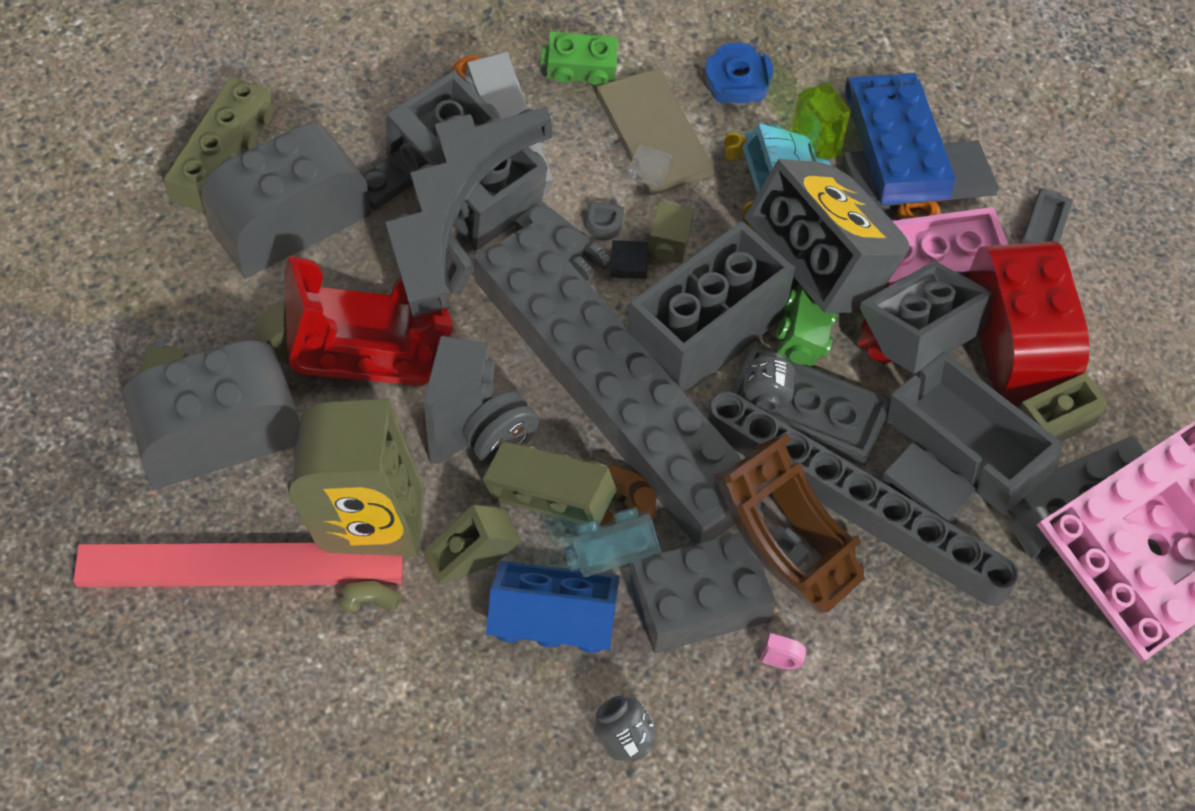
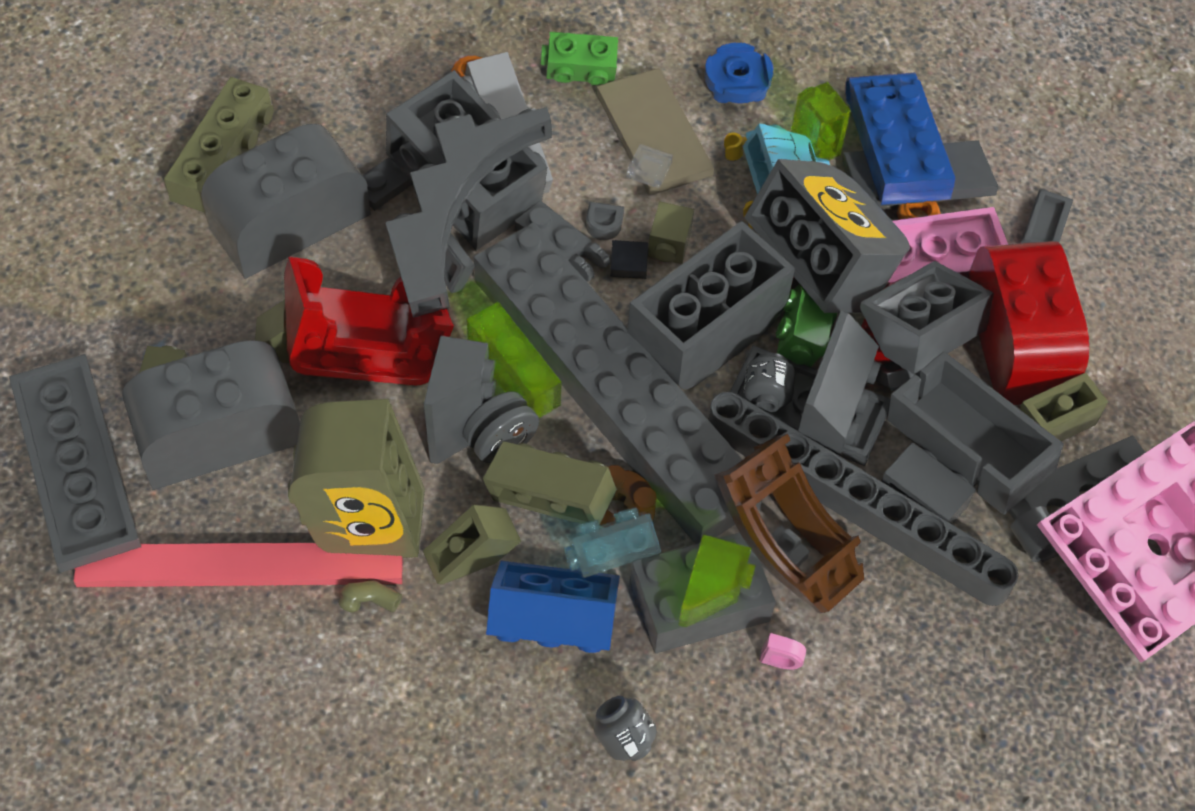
(74, 463): none -> dark grey plate
(516, 360): none -> clear neon green brick
(716, 579): none -> clear neon green slope
(840, 386): none -> dark grey slope
(894, 375): none -> dark grey plate

